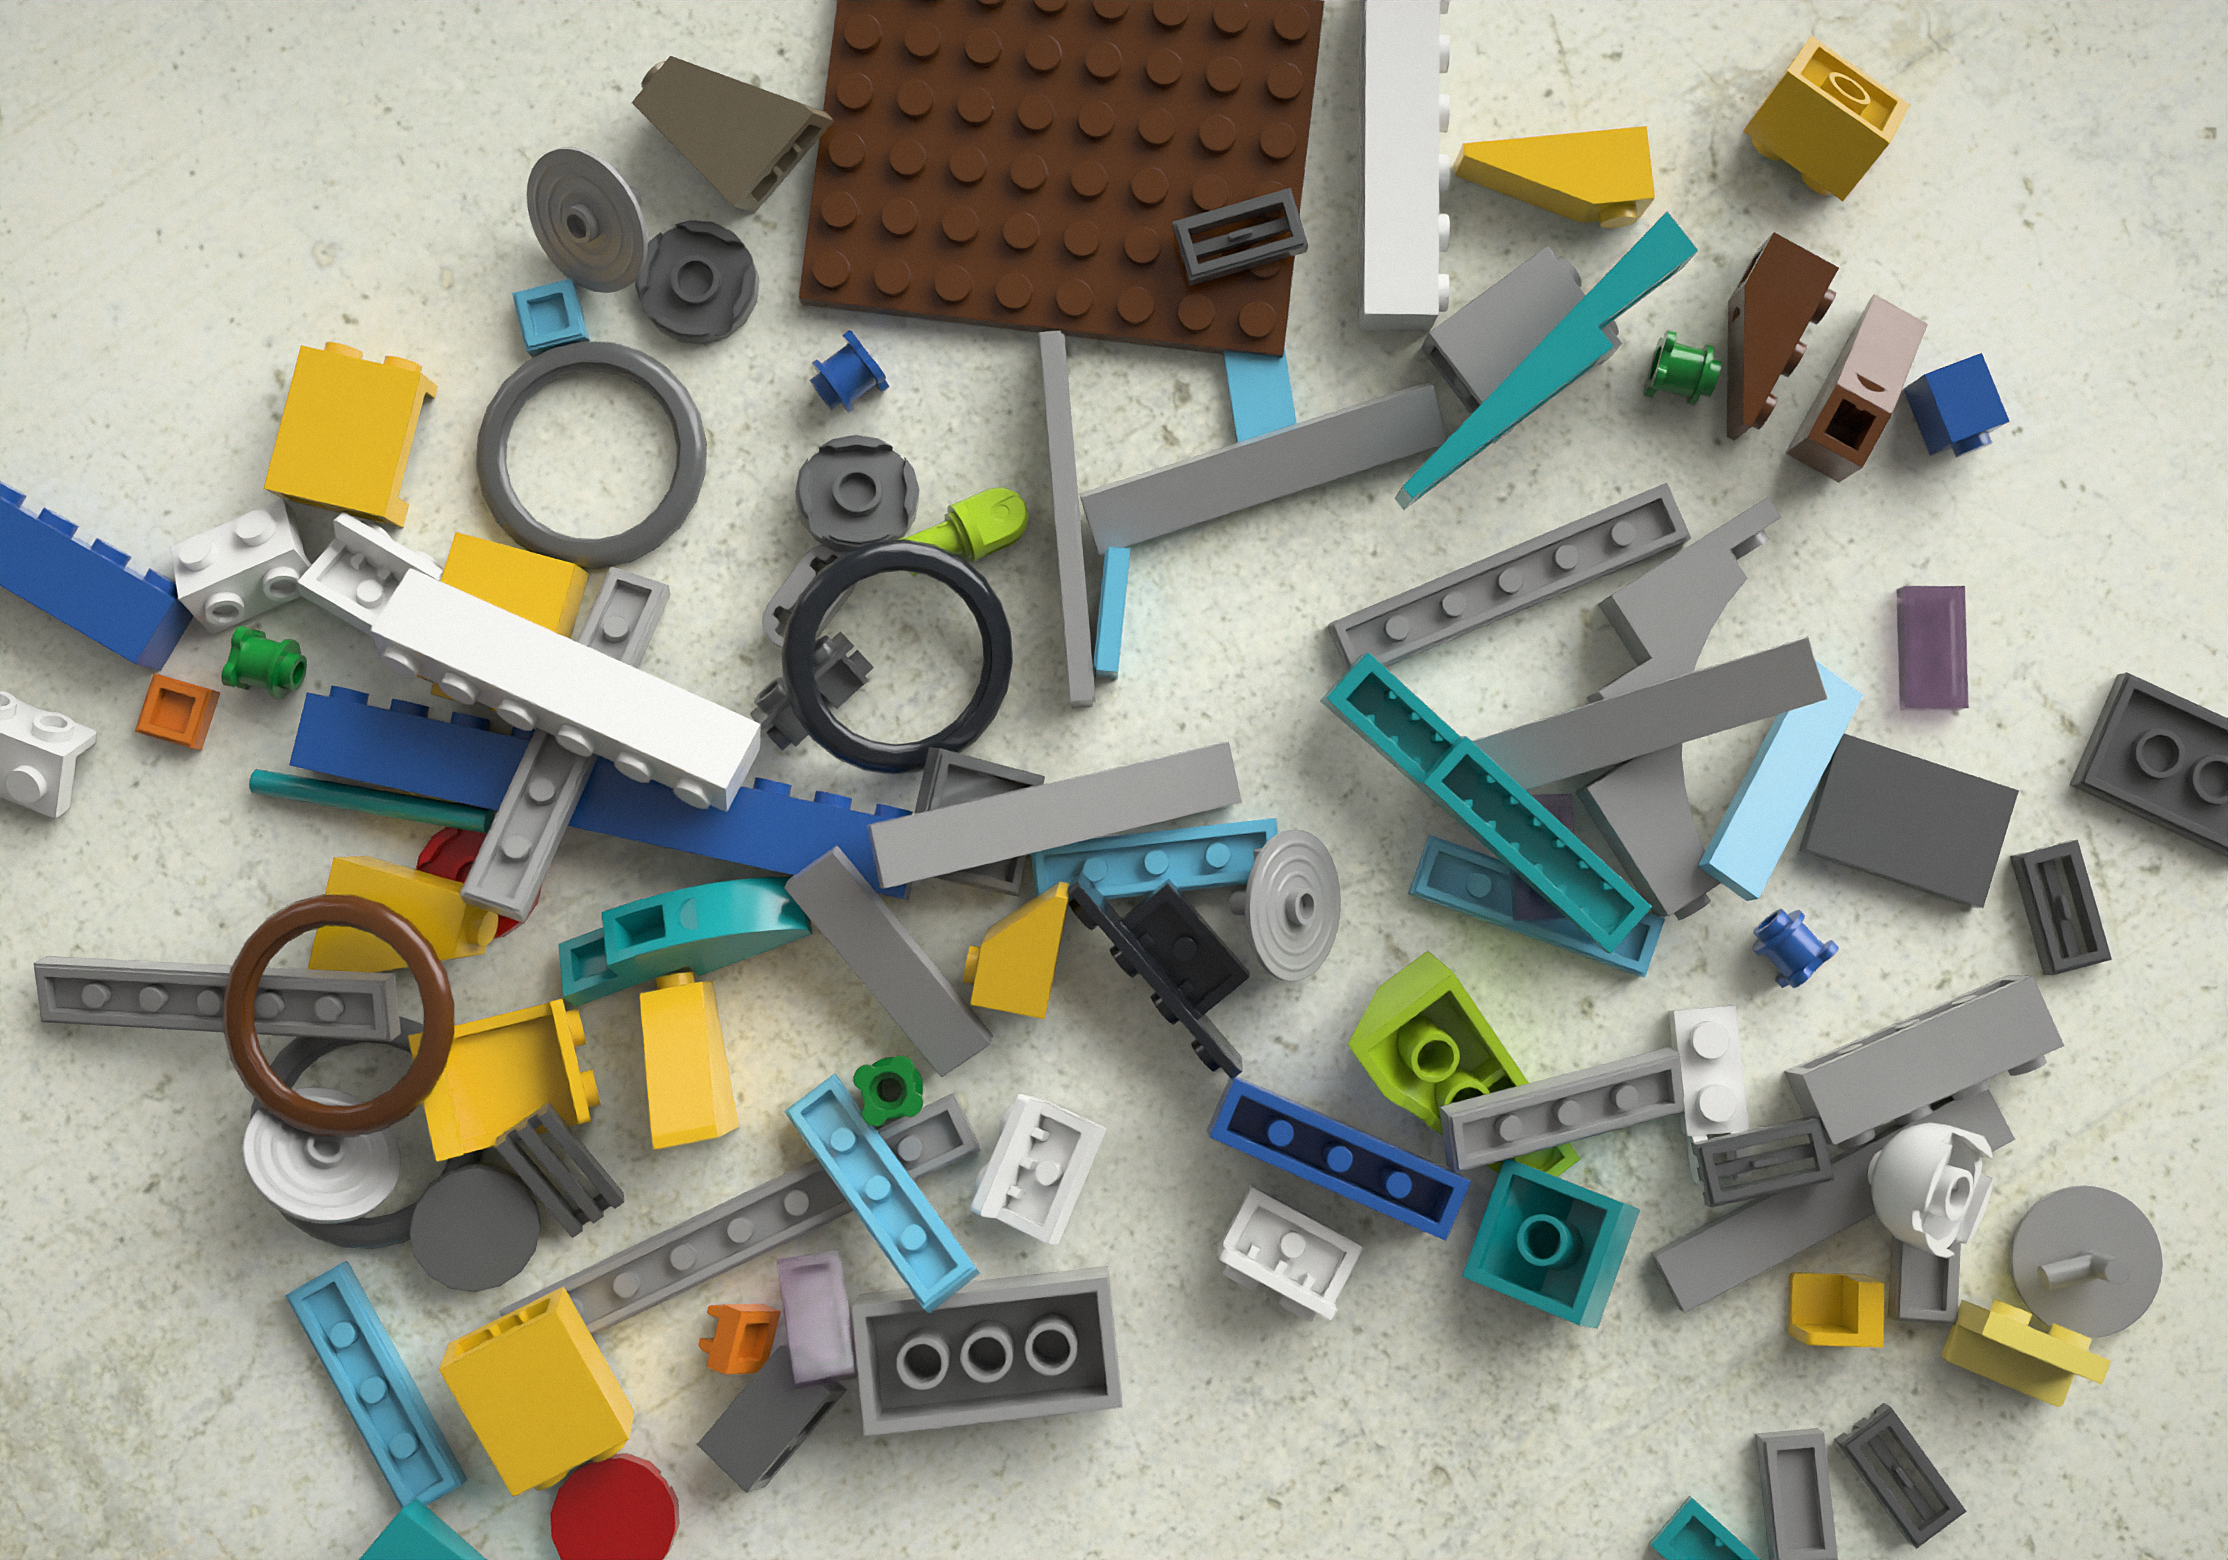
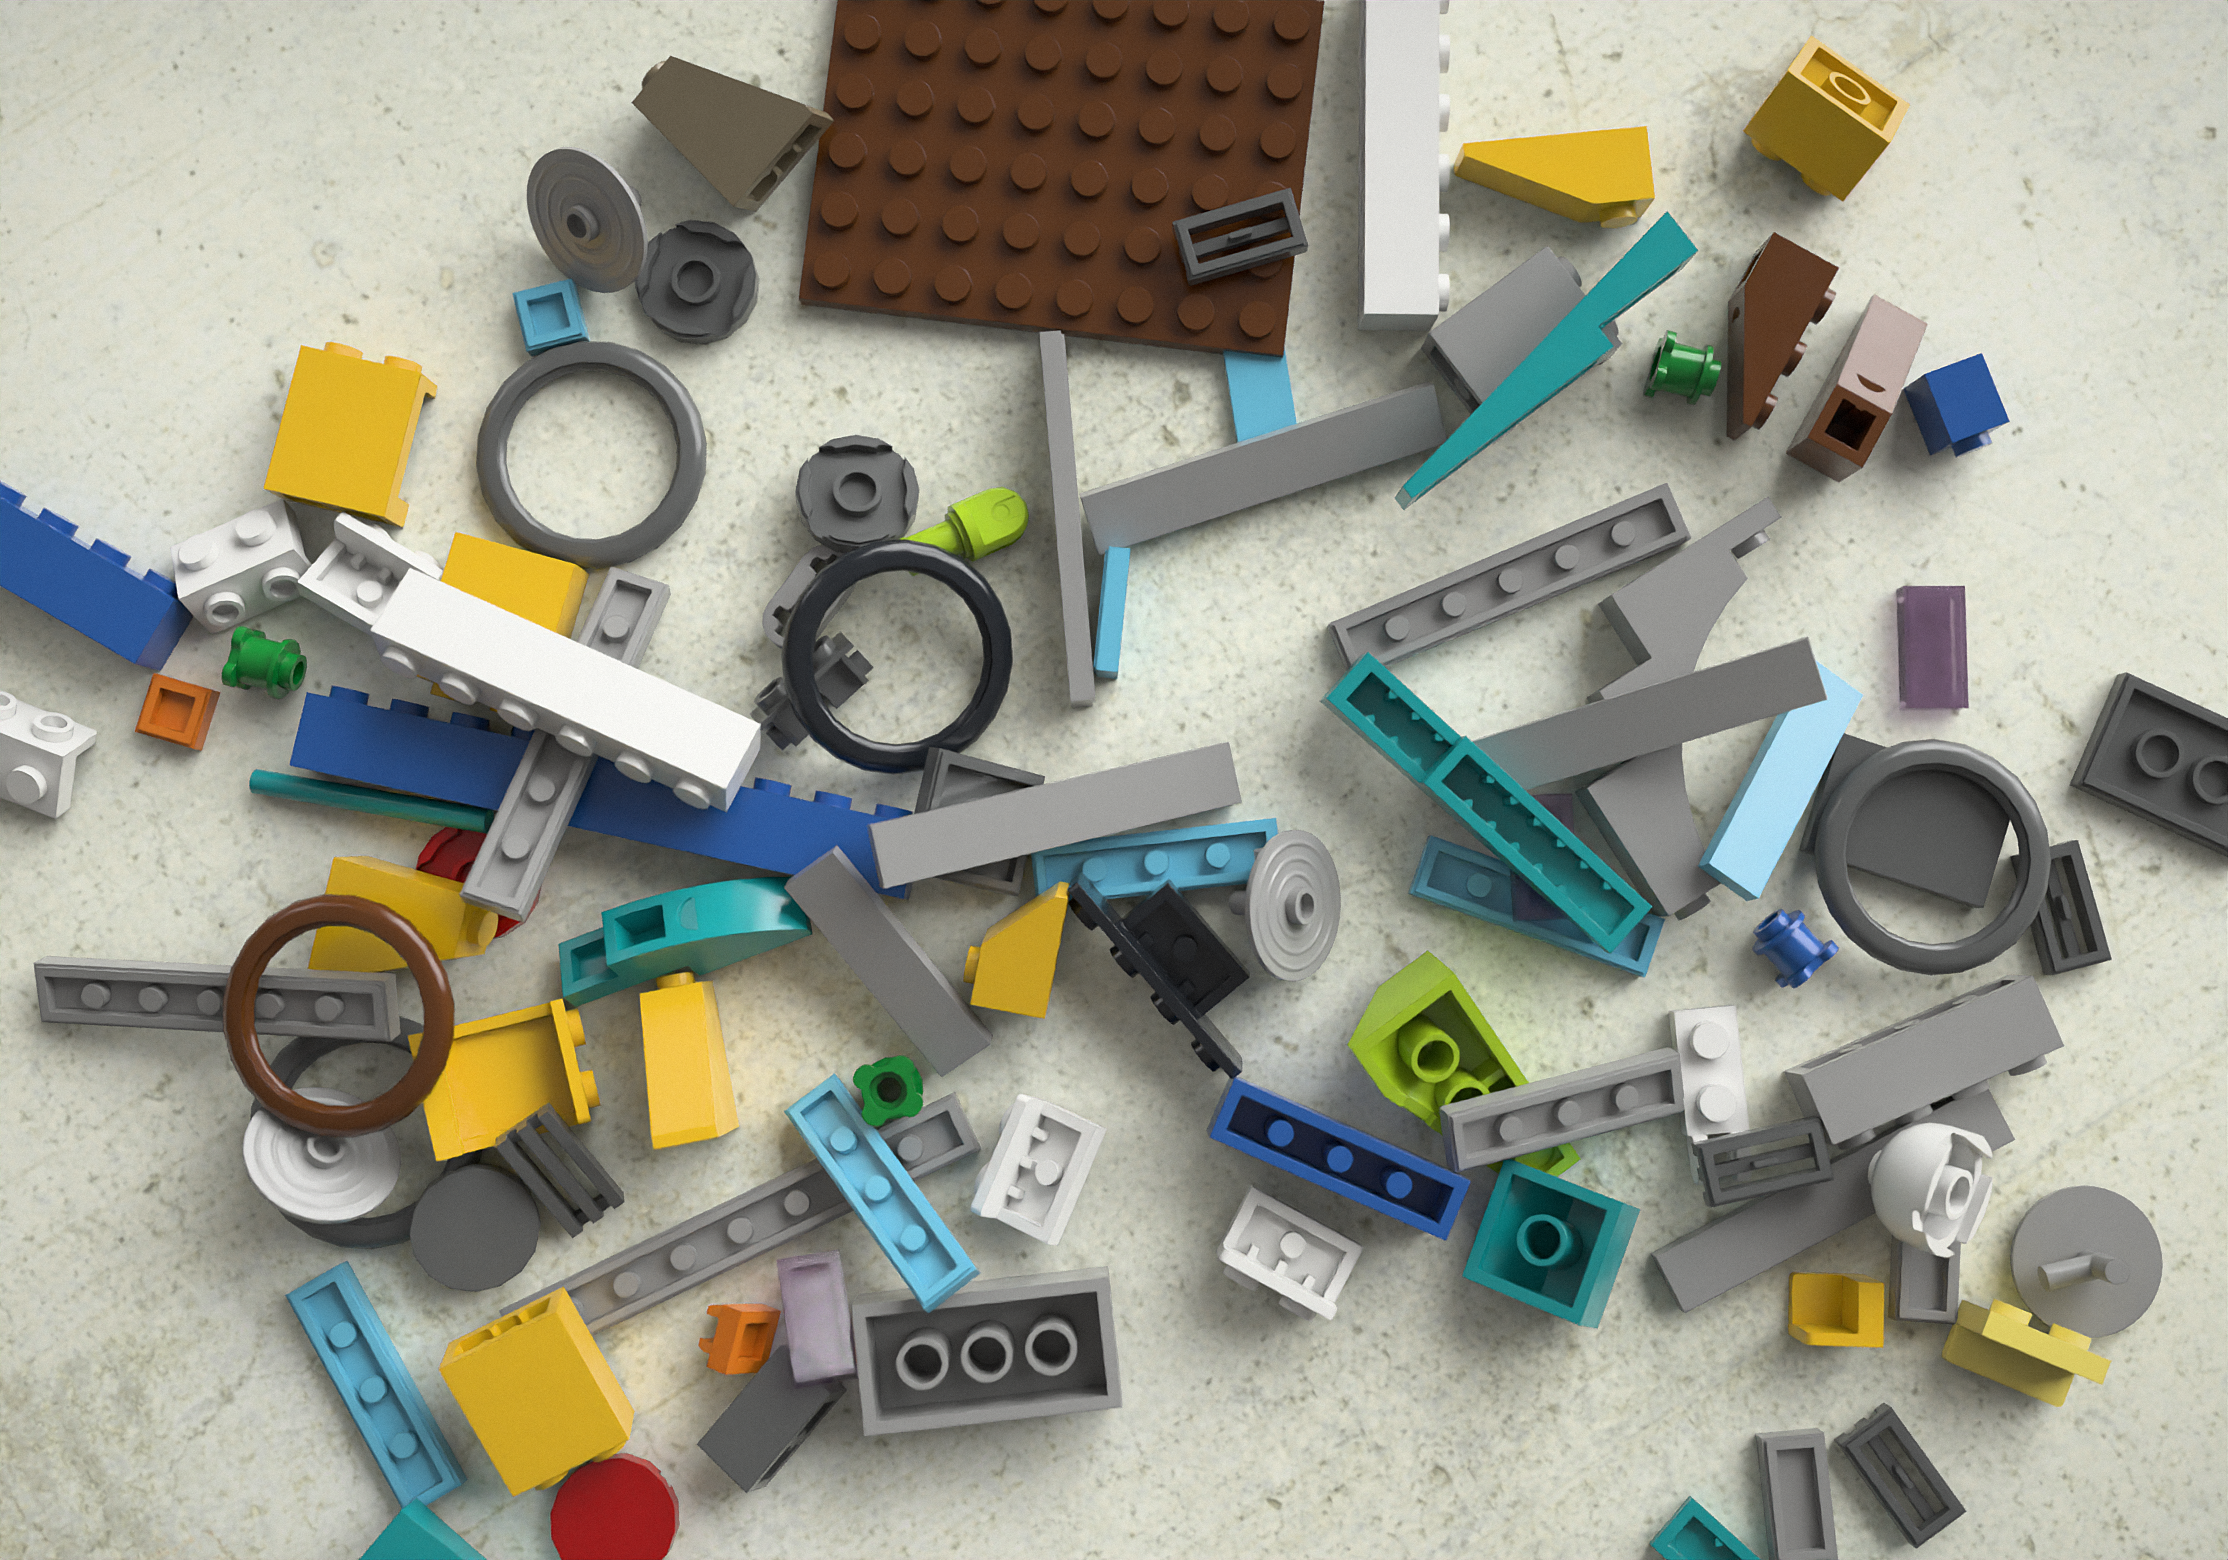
(847, 375): blue brick -> none
(1868, 933): none -> dark grey wedge

